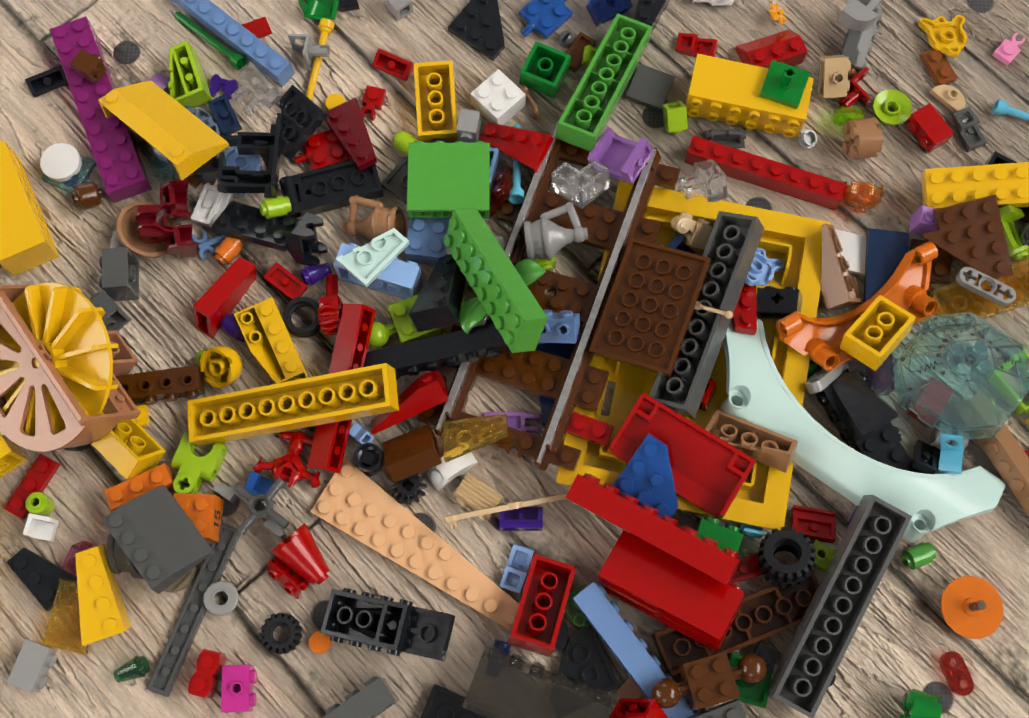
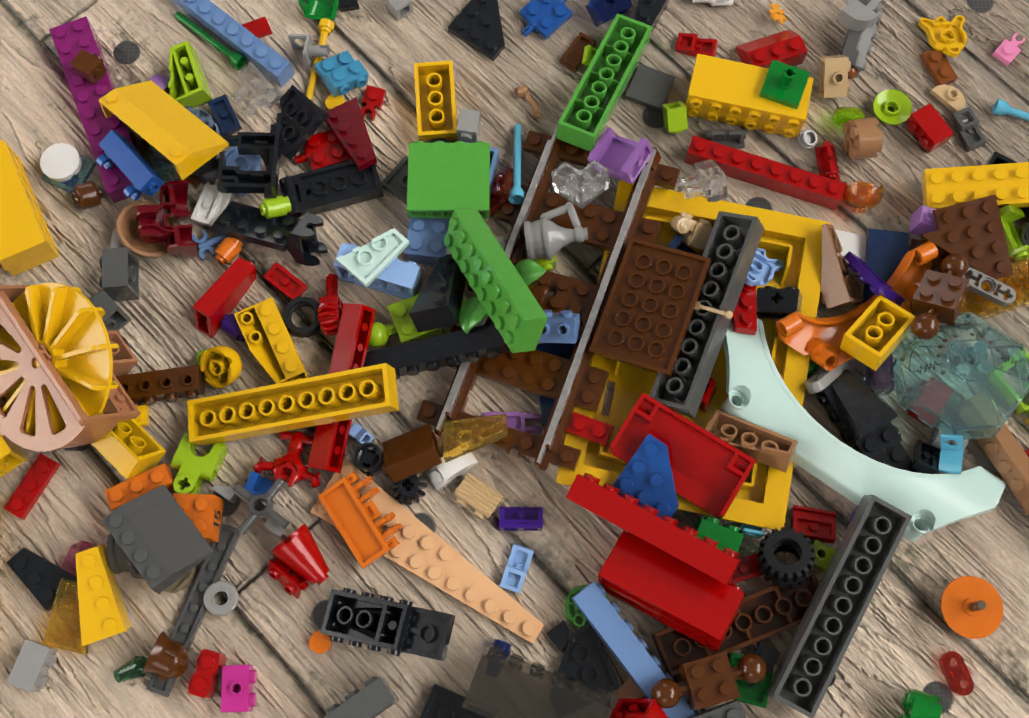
(40, 504): lime brick -> none
(41, 527): white panel -> none
(47, 81): black slope -> none
(132, 164): none -> blue brick
(167, 658): none -> reddish brown helmet
(228, 87): dark purple piece -> none
(268, 629): black tyre -> none
(313, 274): dark purple cone -> none
(342, 73): none -> dark azure plate
(356, 519): none -> orange hinge
(378, 221): medium nougat piece -> none
(393, 64): red slope -> none
(402, 140): lime brick -> none
(418, 397): red wedge -> none
(452, 519): tan piece -> none
(498, 98): white brick -> none
(520, 144): red wing -> none
(541, 605): red brick -> none
(545, 69): green brick -> none
(566, 44): dark grey hinge -> none
(827, 161): none -> red hinge
(856, 92): red bracket -> none
(870, 277): none -> dark purple wing
(918, 555): bright green brick -> none
(940, 297): none -> reddish brown brick

